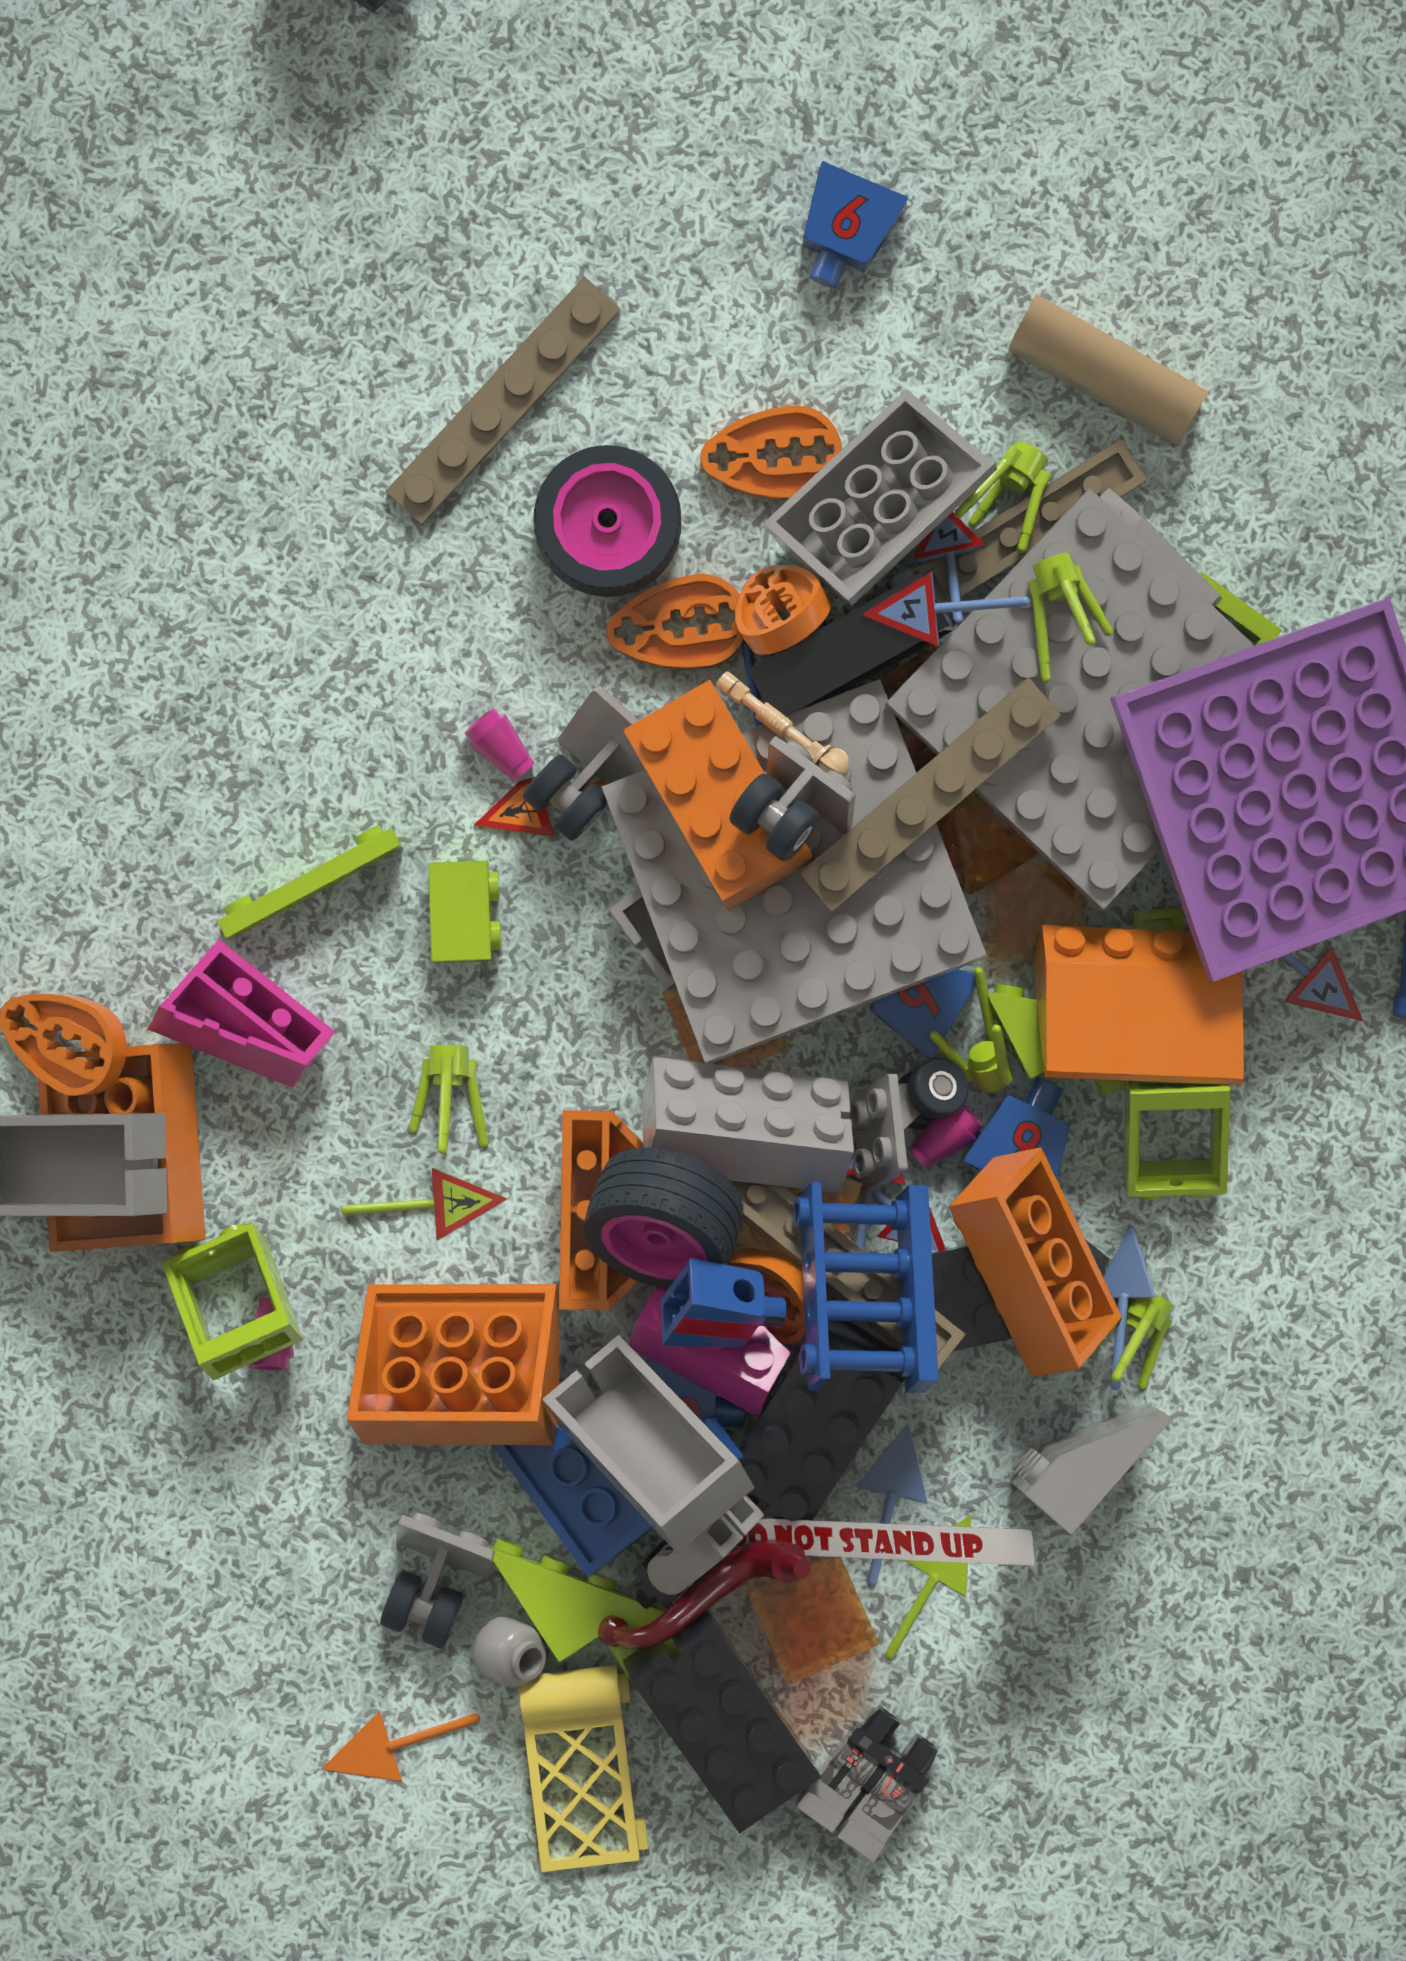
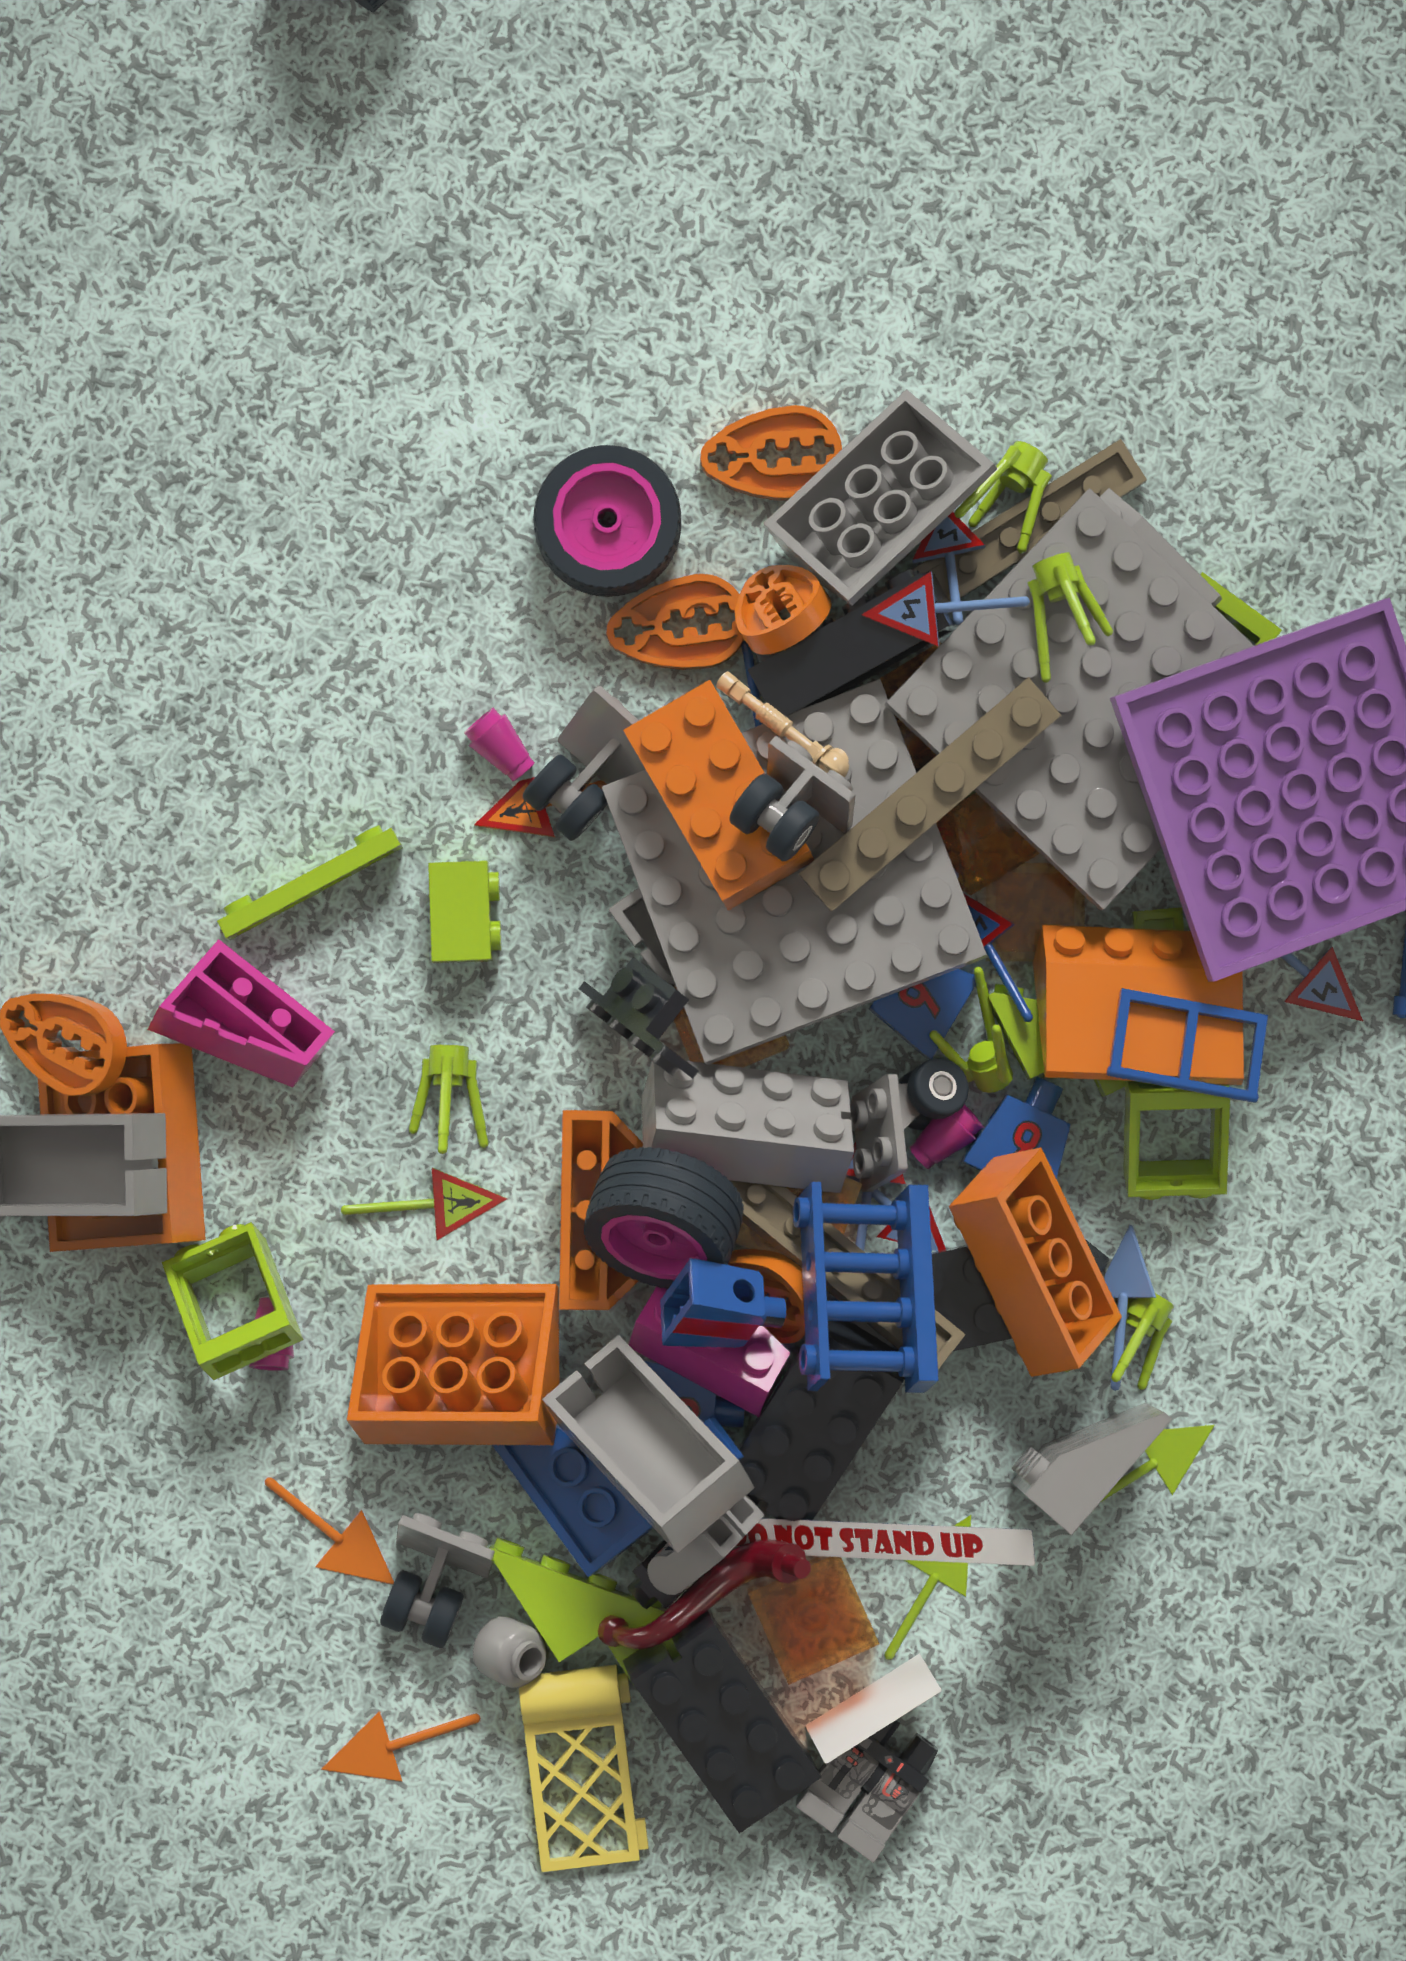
(353, 1551): none -> orange piece
(503, 401): dark tan plate -> none
(641, 1010): none -> black bracket
(848, 222): blue torso -> none
(873, 1708): none -> white sticker
(895, 1475): medium blue piece -> none
(990, 927): none -> blue piece
(1107, 370): tan brick -> none
(1170, 1455): none -> lime piece
(1193, 1010): none -> blue window

